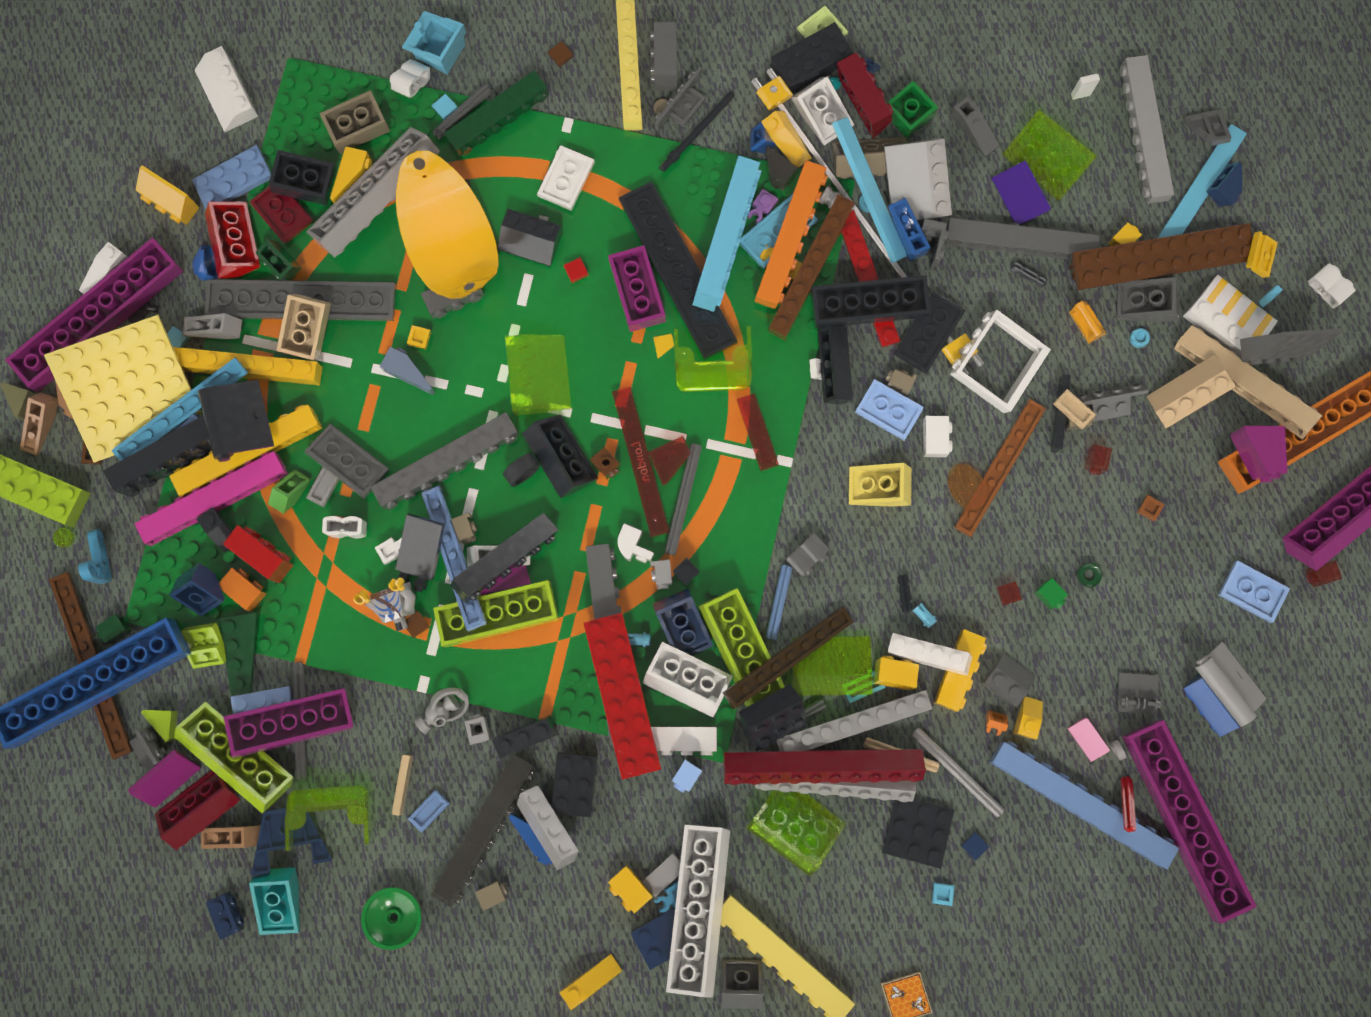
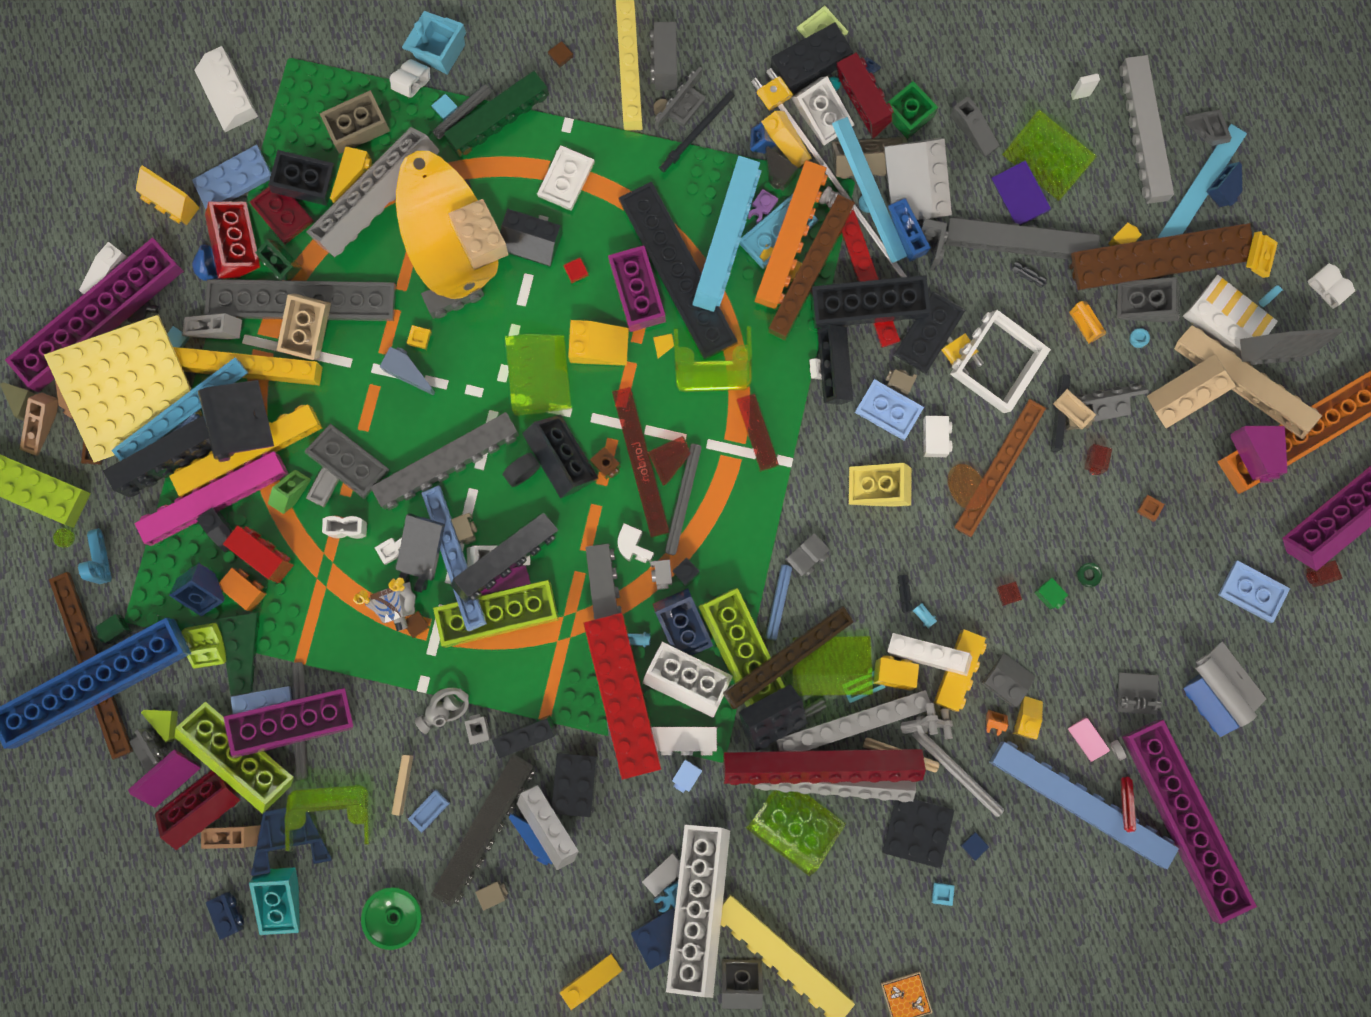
(478, 234): none -> tan brick
(597, 343): none -> yellow slope
(630, 889): yellow brick -> none
(930, 721): none -> light grey axle

